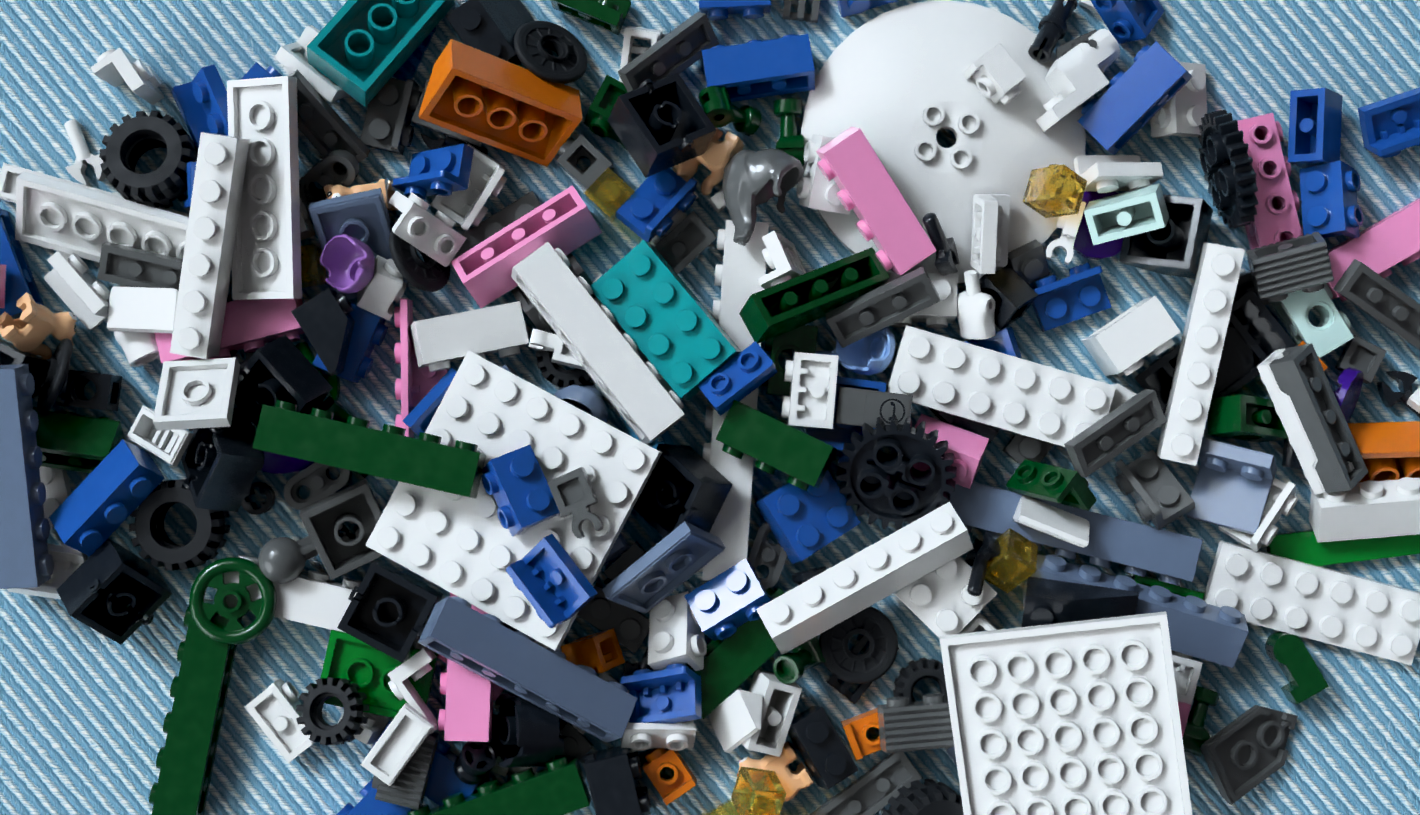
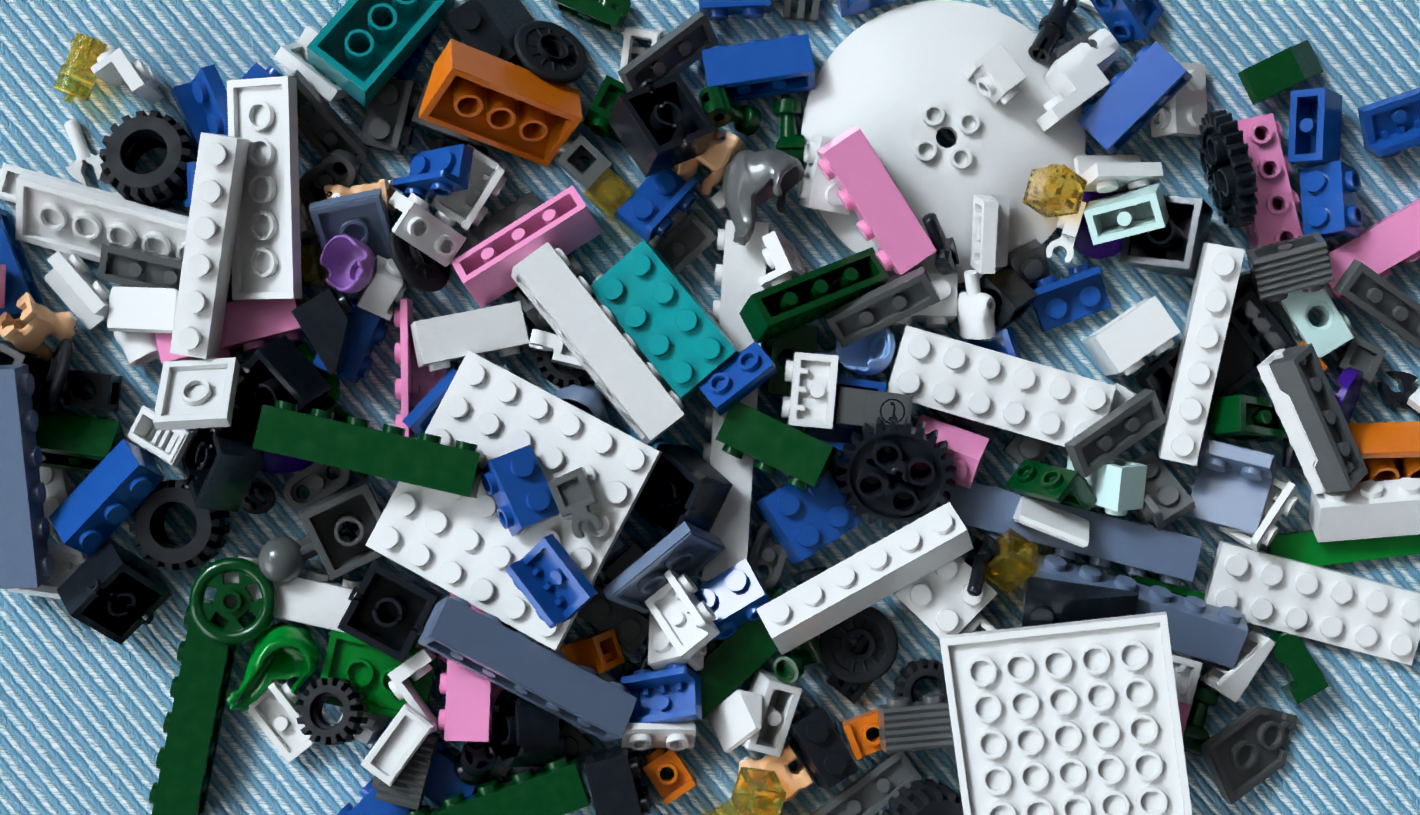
(75, 76): none -> clear yellow piece
(278, 654): none -> green piece
(682, 616): none -> white bracket
(1117, 485): none -> light aqua brick
(1234, 681): none -> white slope
(1280, 72): none -> dark green slope

